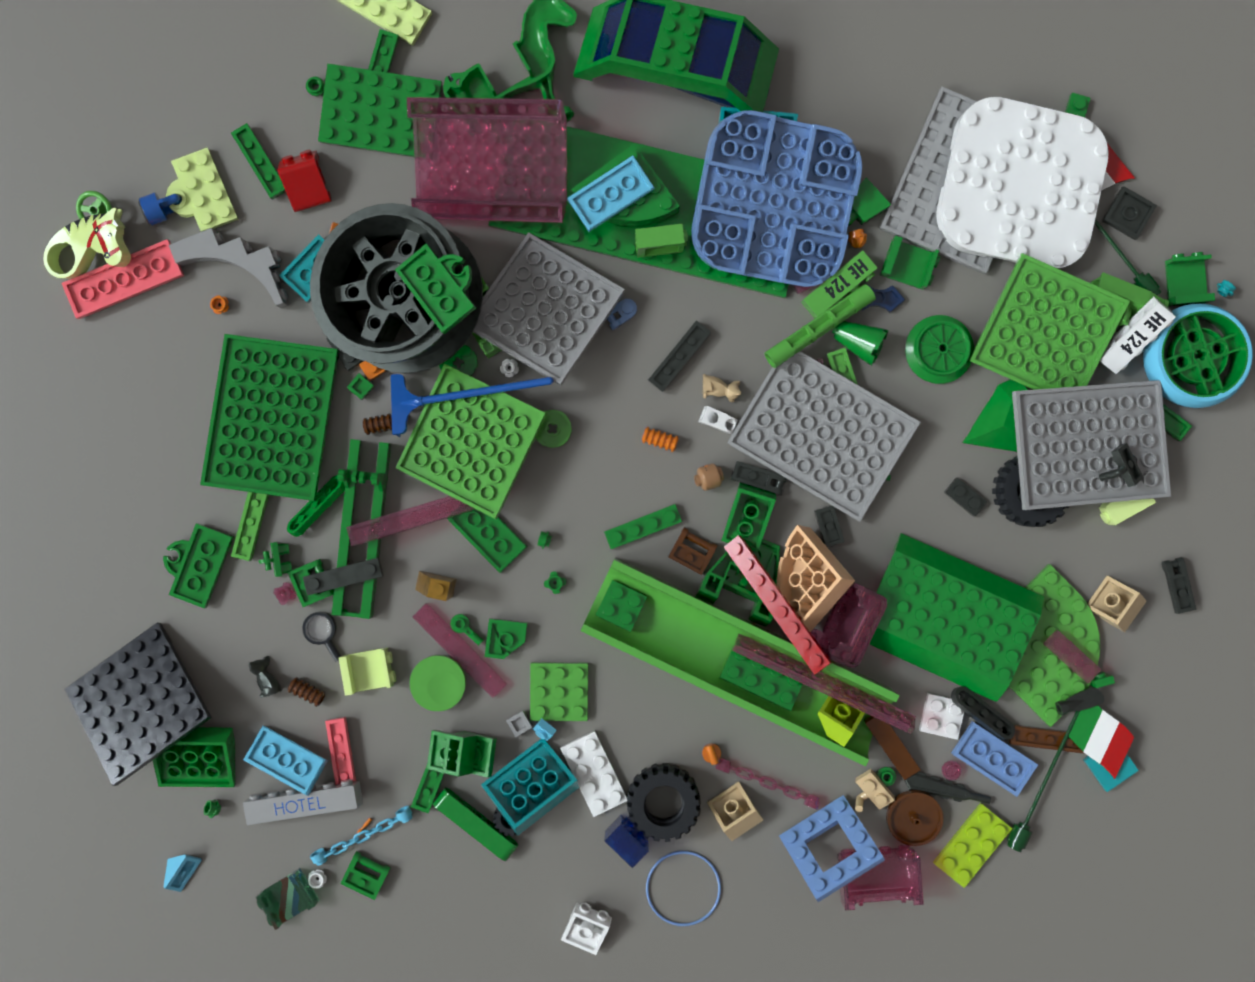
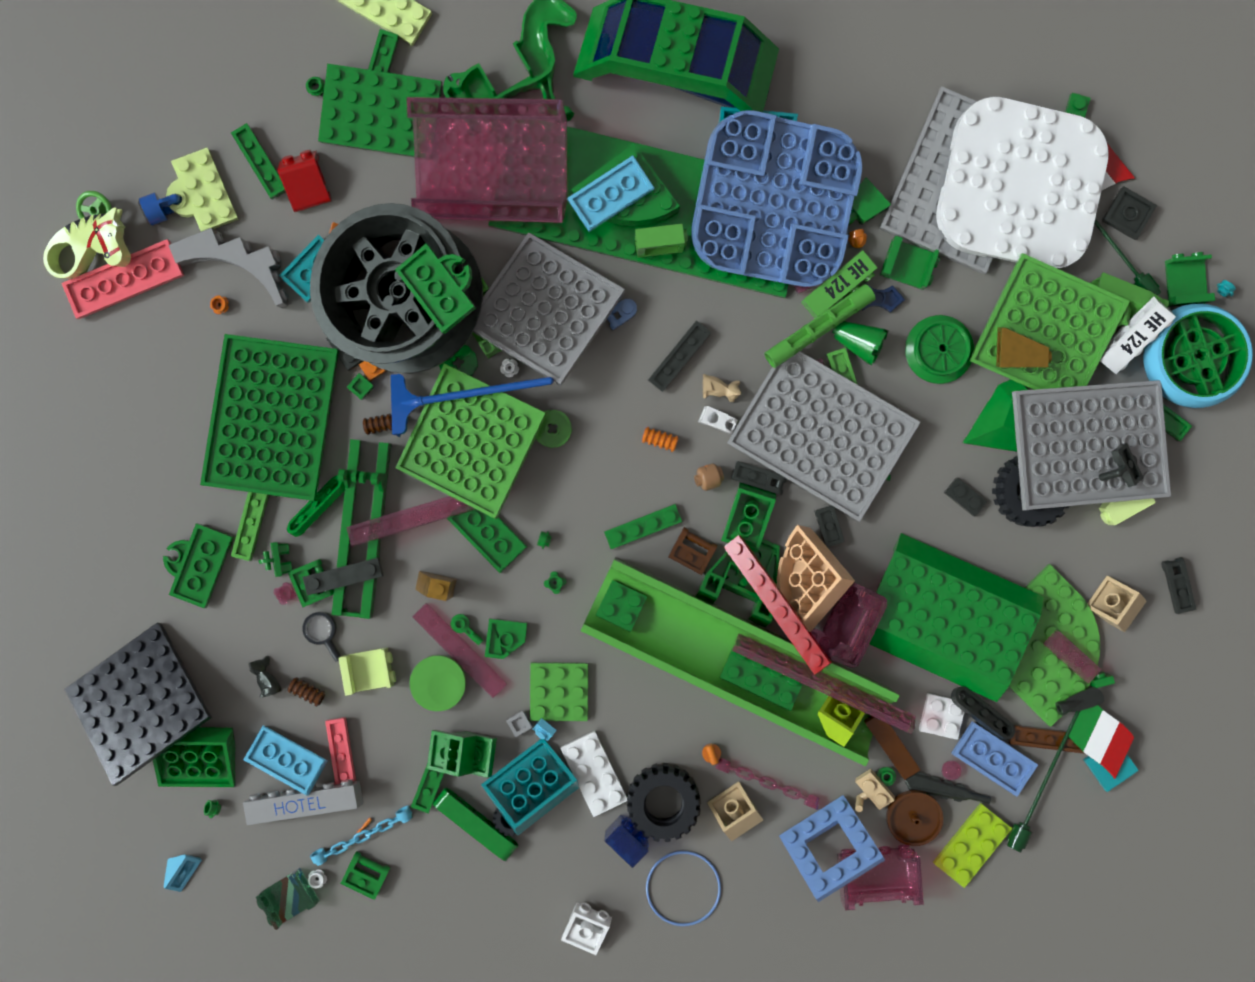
(1020, 351): none -> pearl gold slope

